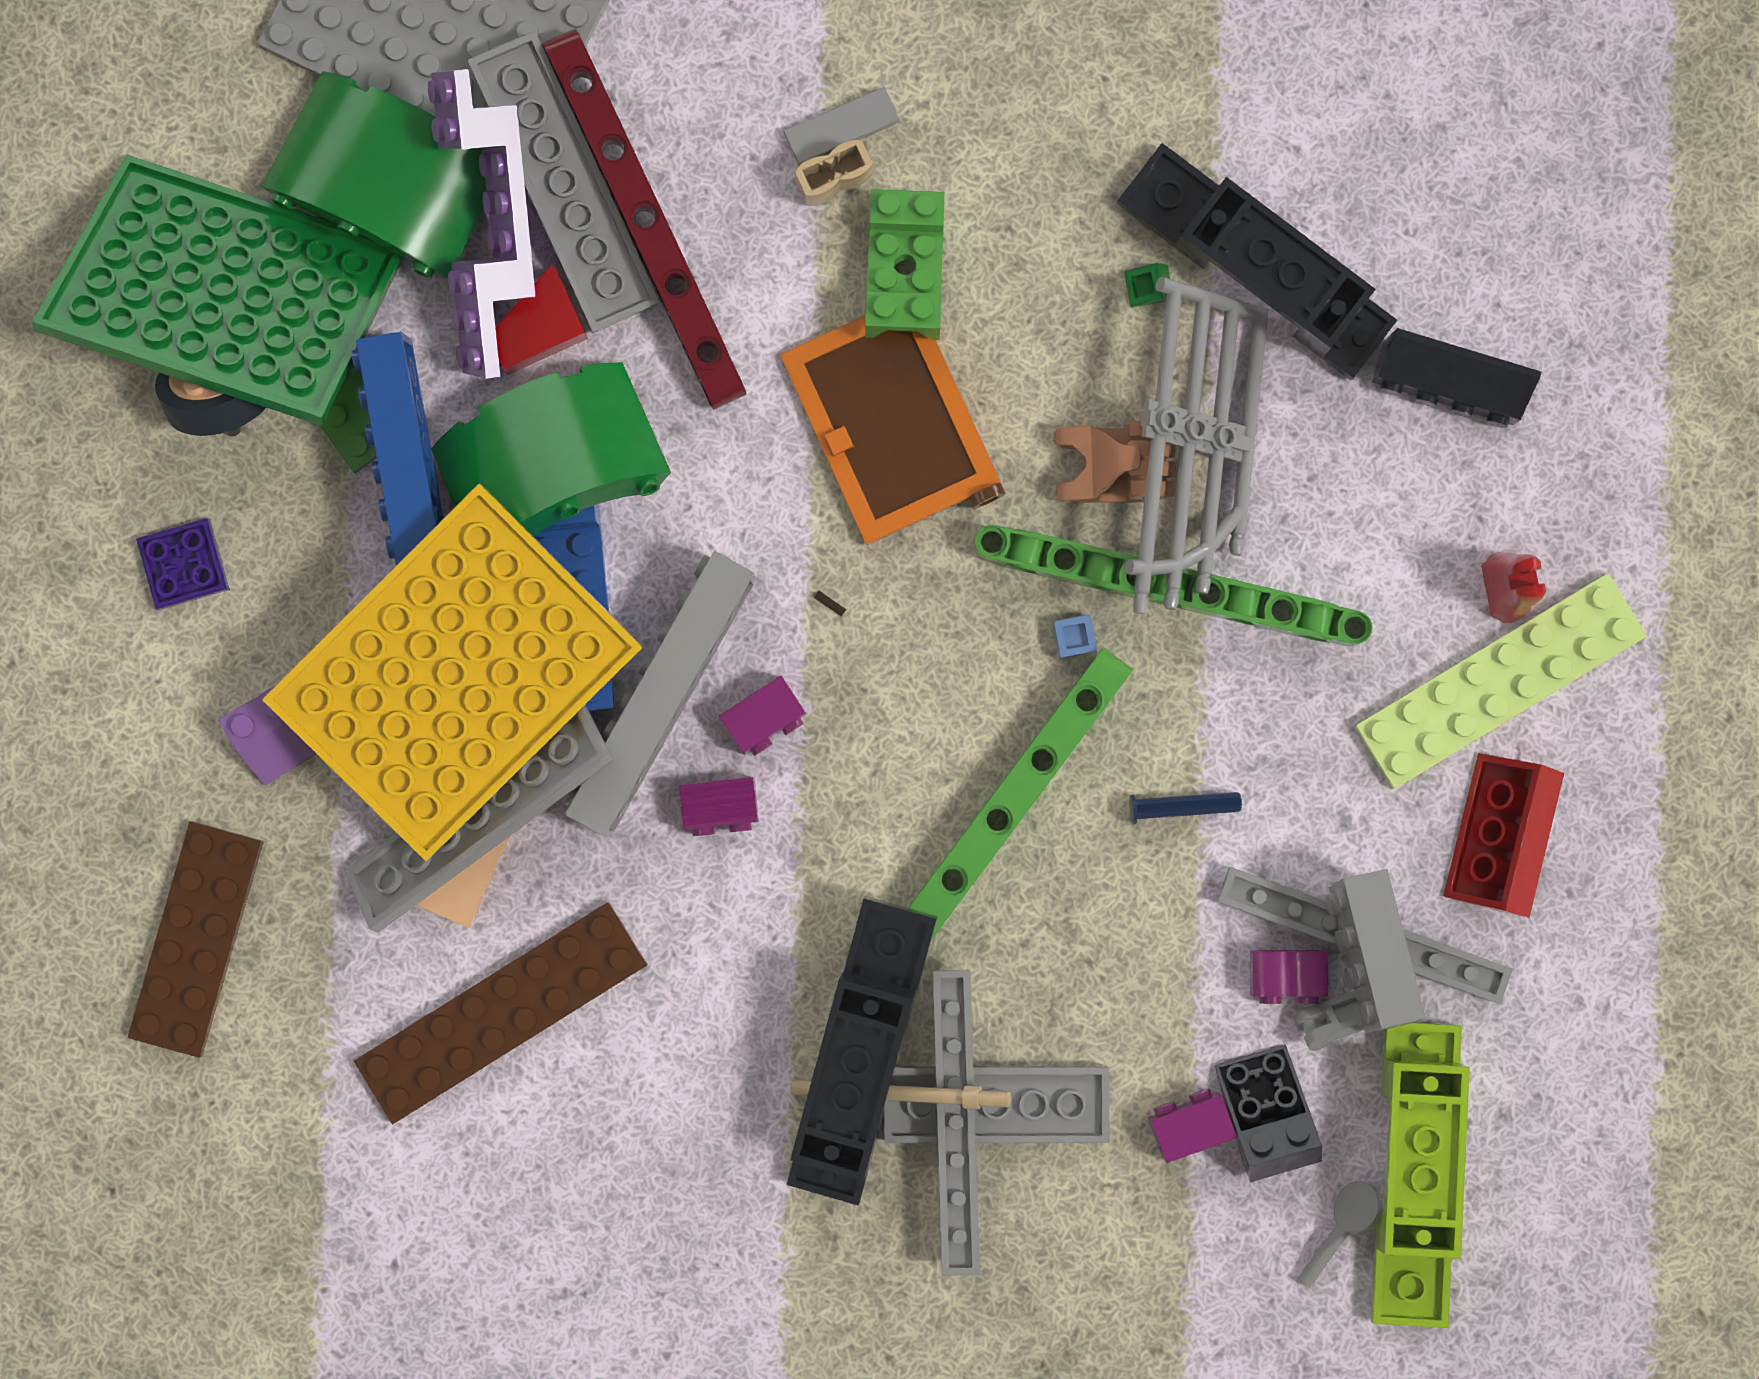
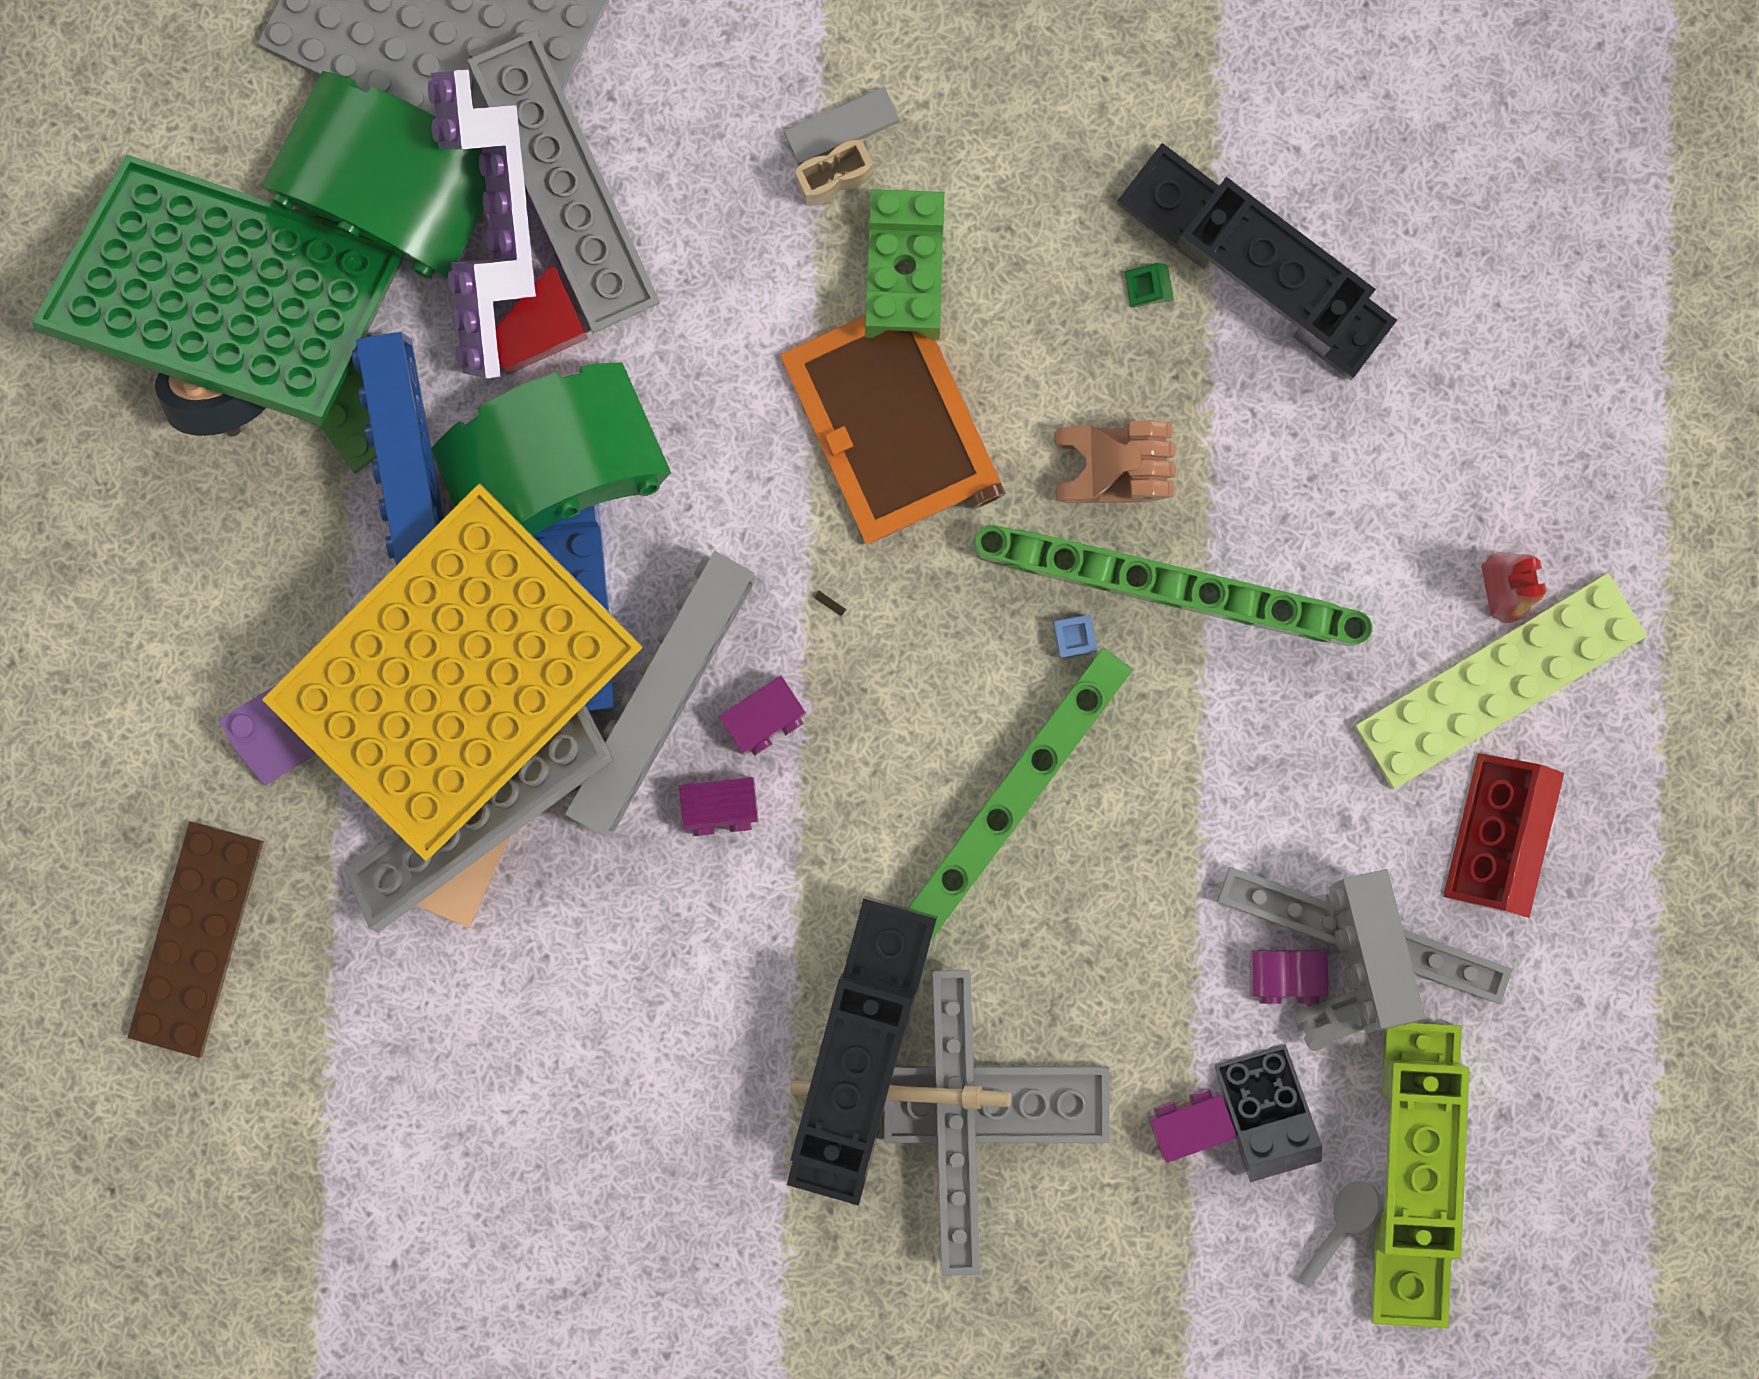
(182, 564): dark purple tile -> none
(500, 1013): reddish brown plate -> none
(634, 195): dark red beam -> none
(1184, 805): dark blue axle -> none
(1198, 433): light grey piece -> none
(1455, 378): black slope -> none

